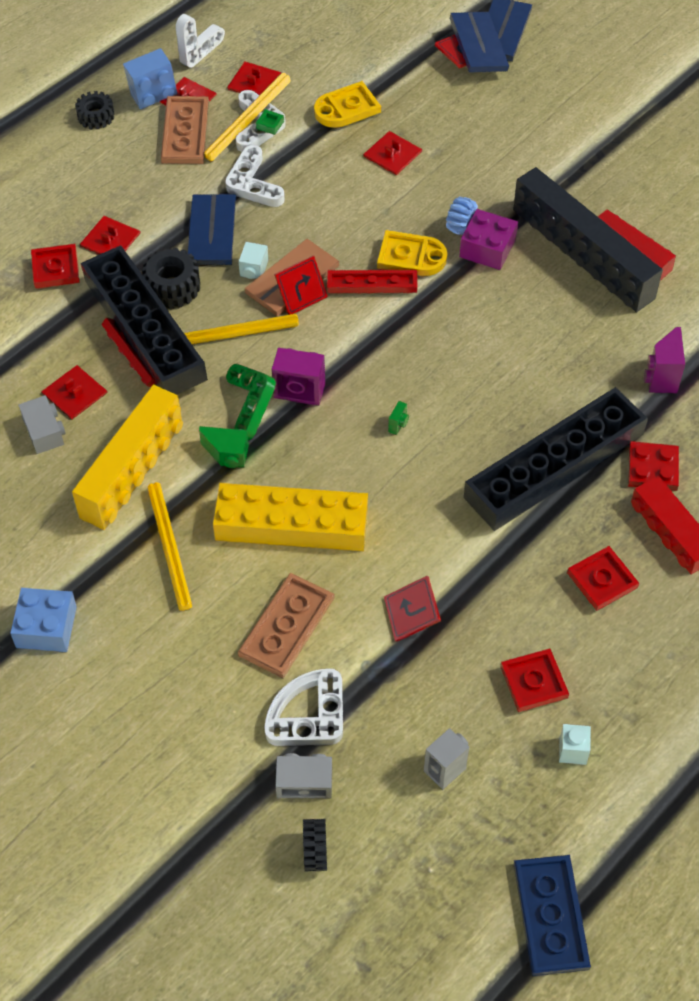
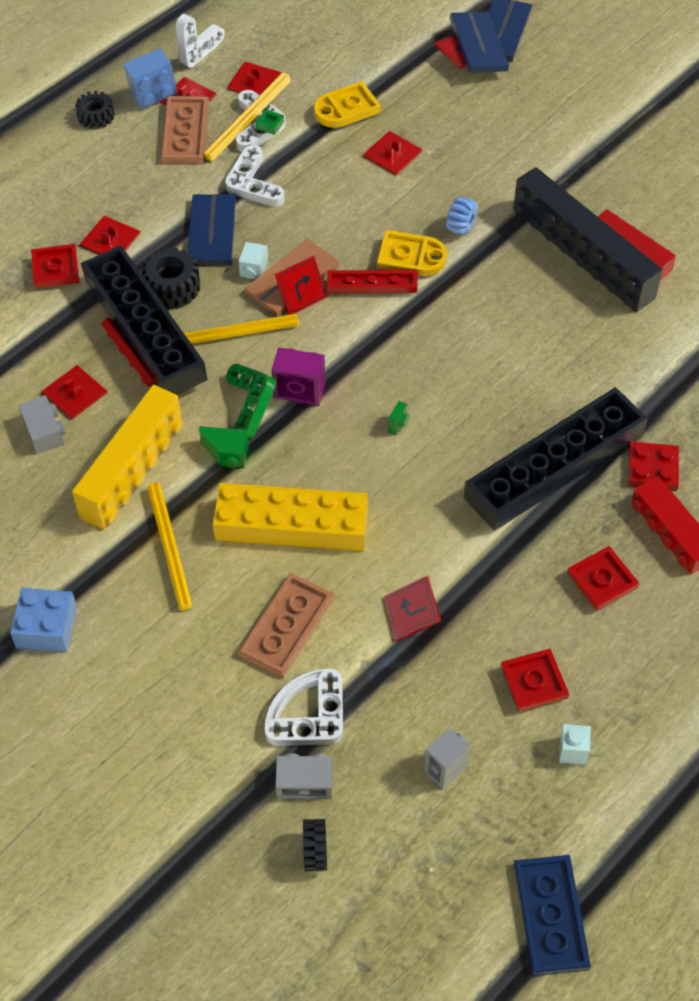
(488, 239): magenta brick -> none
(666, 364): magenta slope -> none

